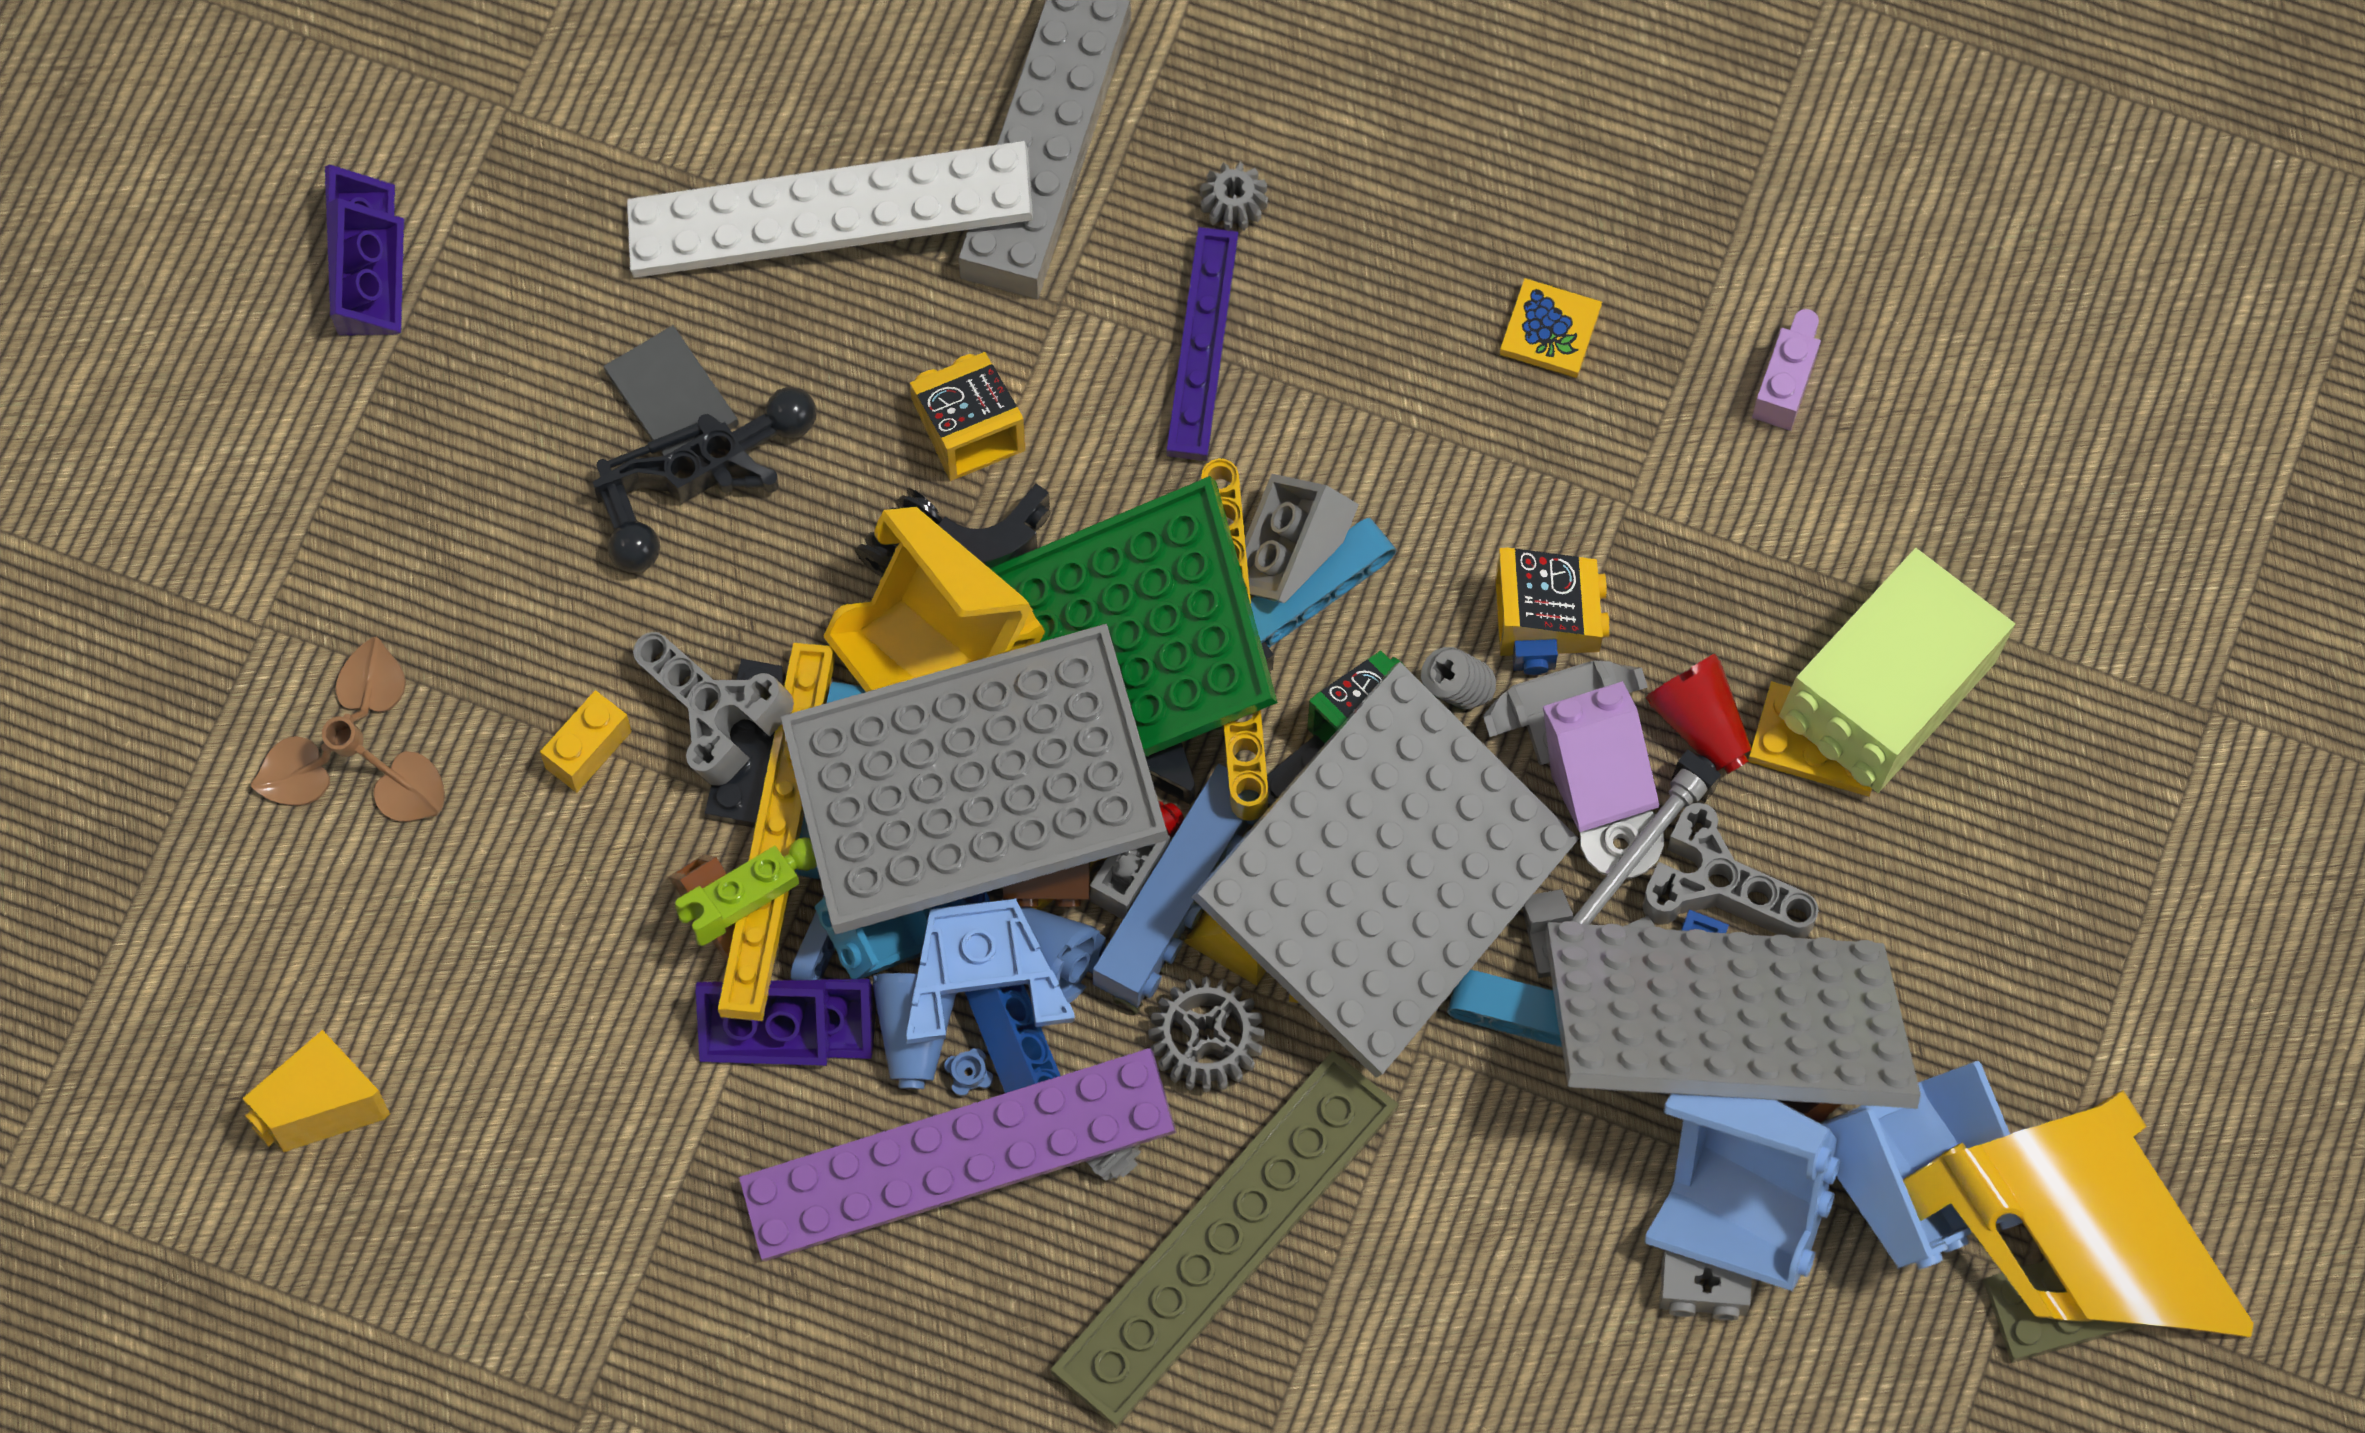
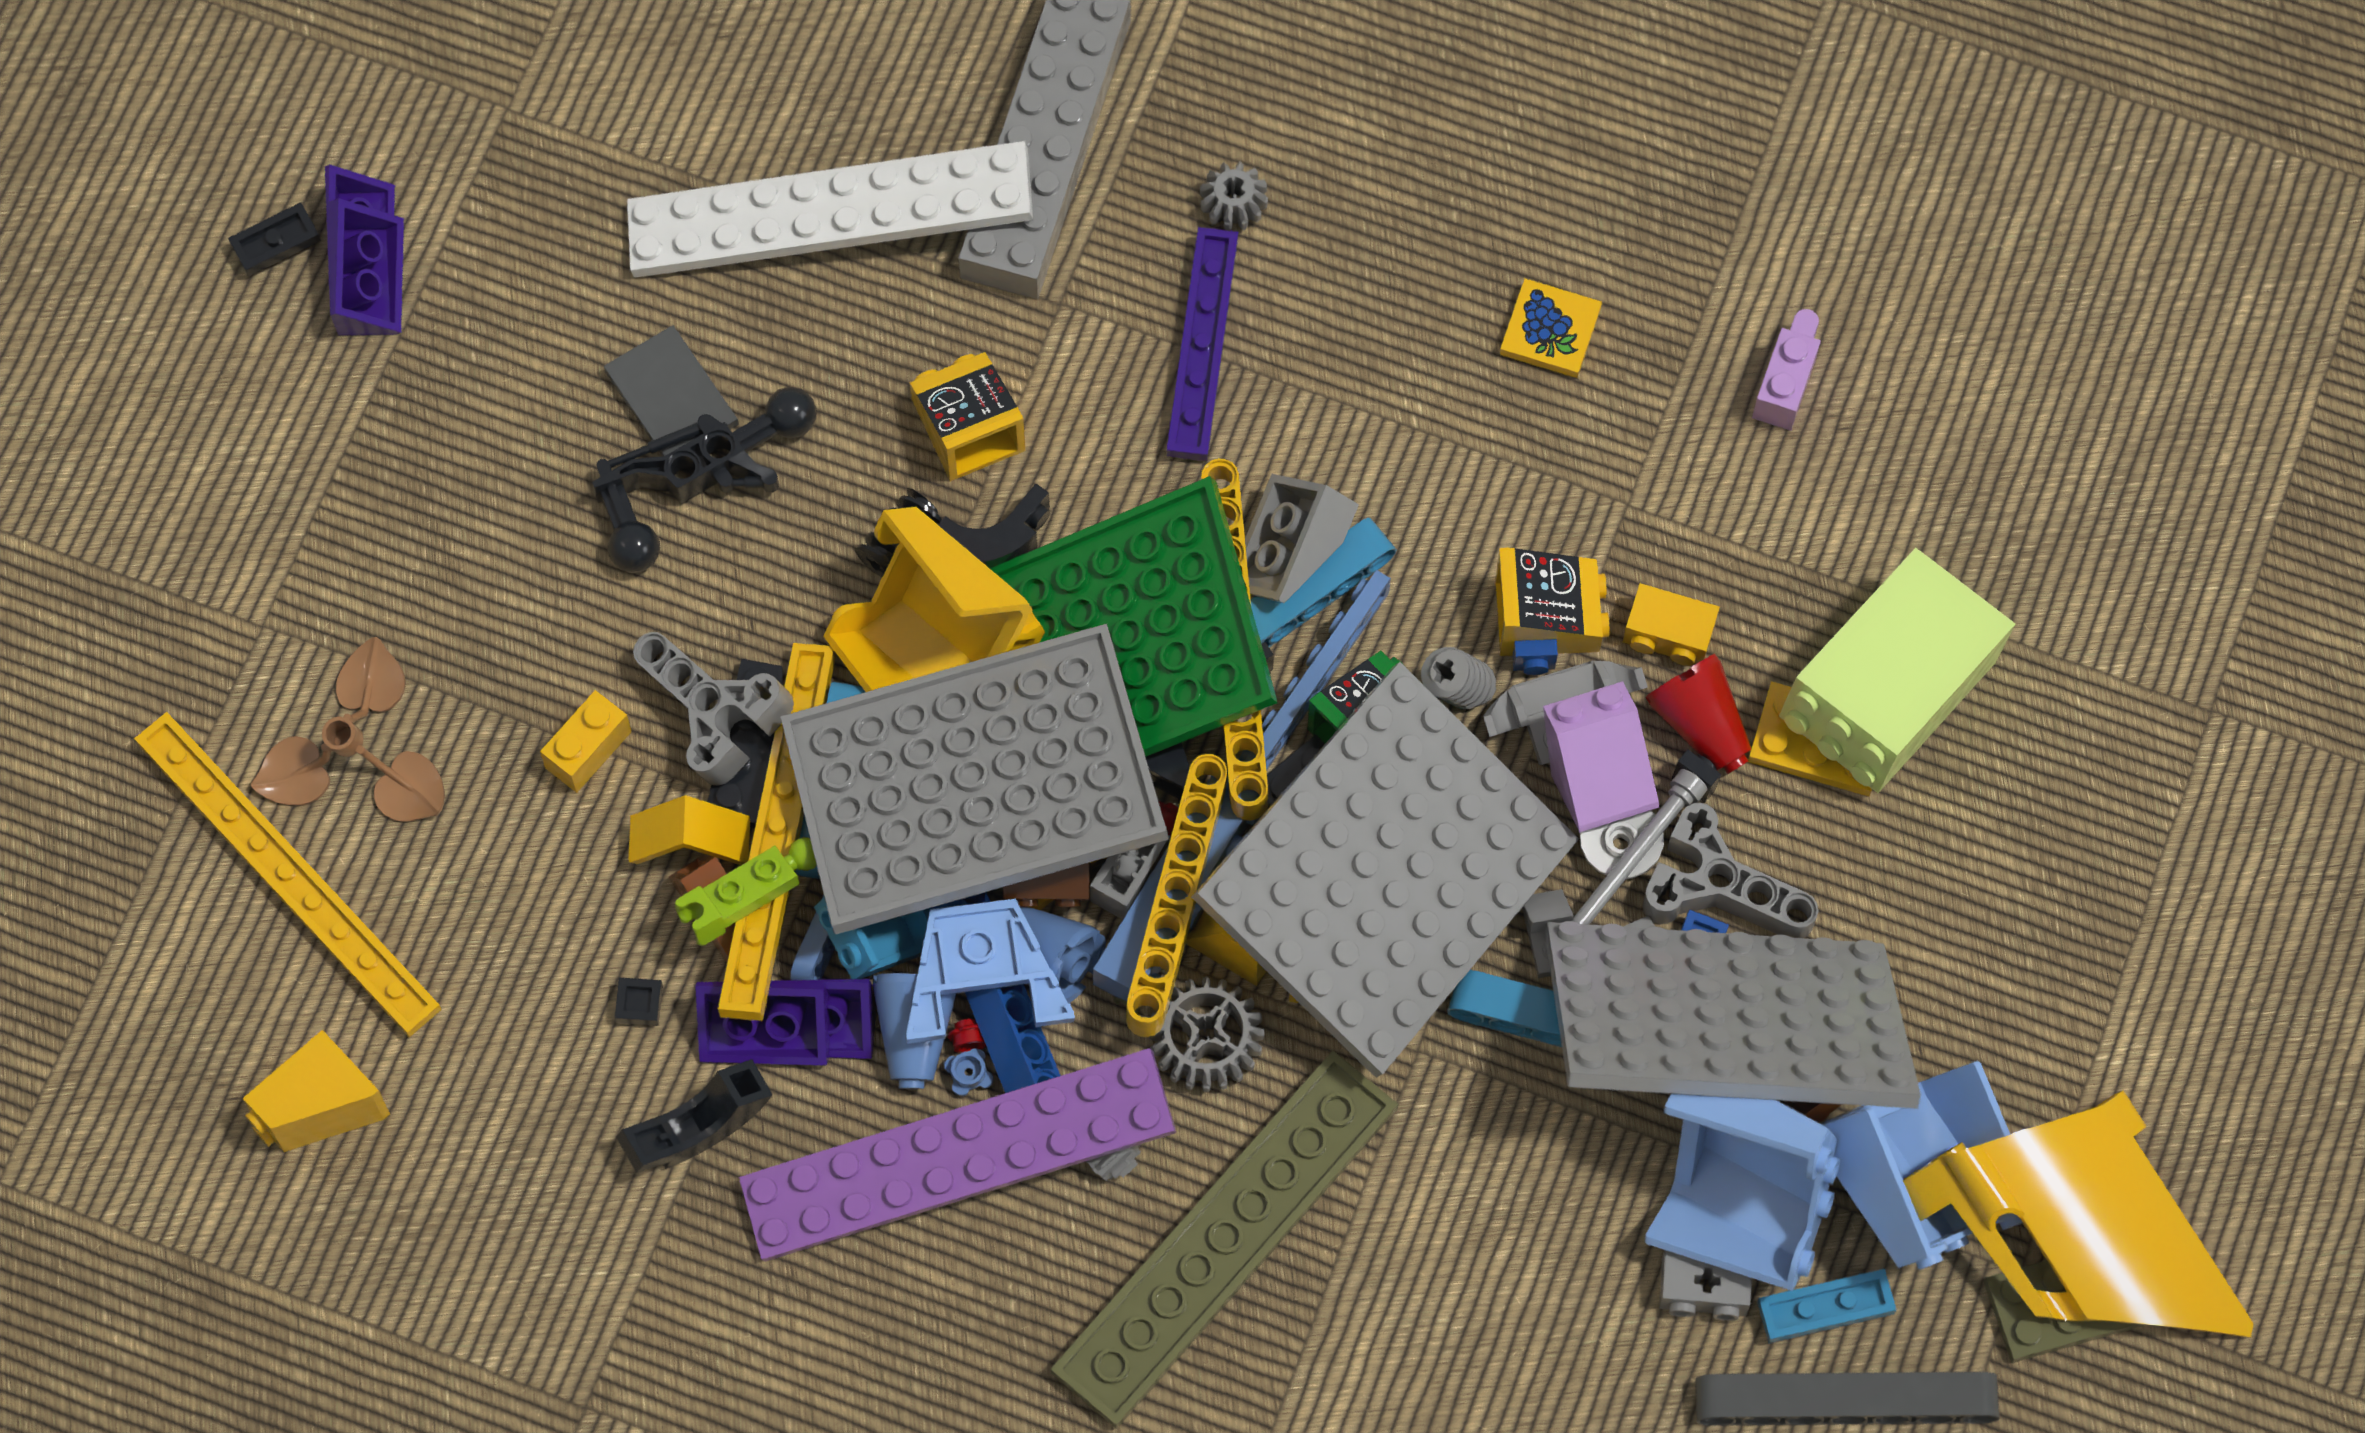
(274, 239): none -> black plate
(288, 874): none -> yellow plate
(638, 1001): none -> black plate
(690, 825): none -> yellow panel
(700, 1123): none -> black arch
(966, 1036): none -> red plate
(1176, 913): none -> yellow beam
(1322, 665): none -> medium blue plate
(1670, 625): none -> yellow brick
(1826, 1306): none -> dark azure plate
(1847, 1398): none -> dark grey beam

